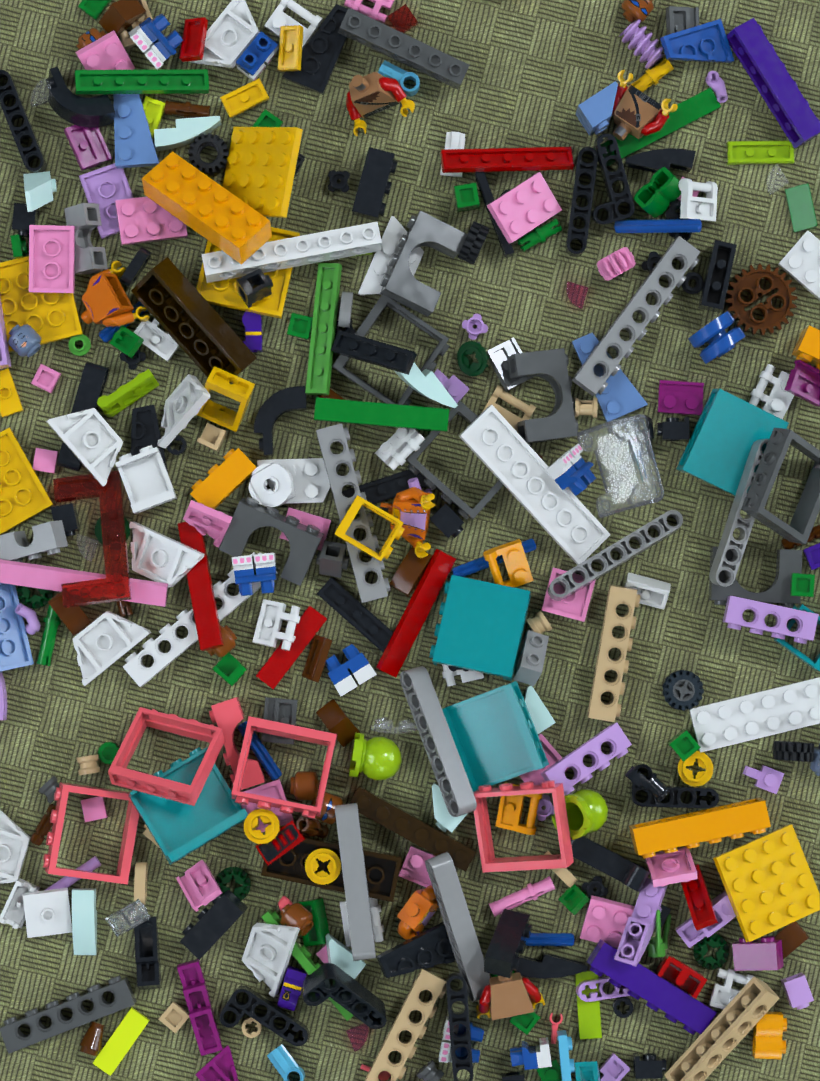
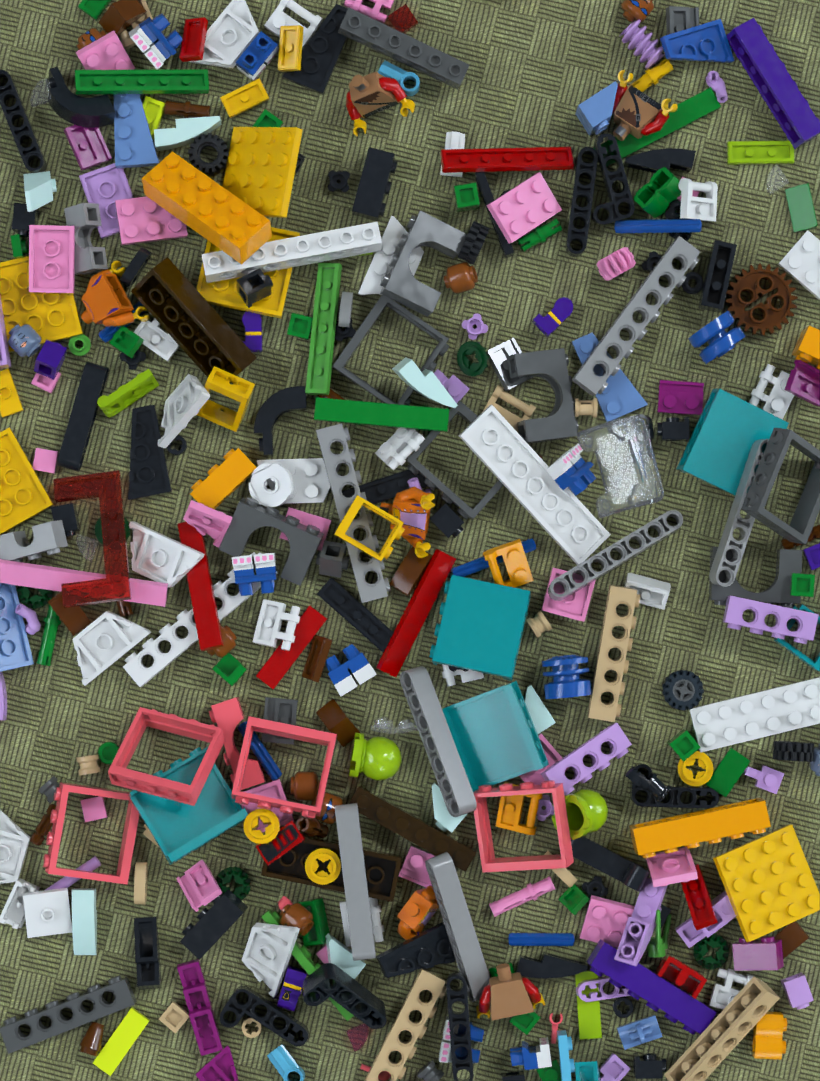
(50, 359): none -> dark purple brick
(89, 440): white wing -> none
(127, 917): clear slope -> none
(145, 479): white panel -> none
(212, 437): tan panel -> none
(374, 352): black tile -> none
(460, 277): none -> dark orange head
(507, 943): black brick -> none
(531, 658): light grey brick -> none
(561, 311): none -> dark purple leg
(566, 677): none -> blue wheel
(576, 294): clear pink tile -> none
(639, 1032): none -> medium blue hips
(728, 772): none -> green slope

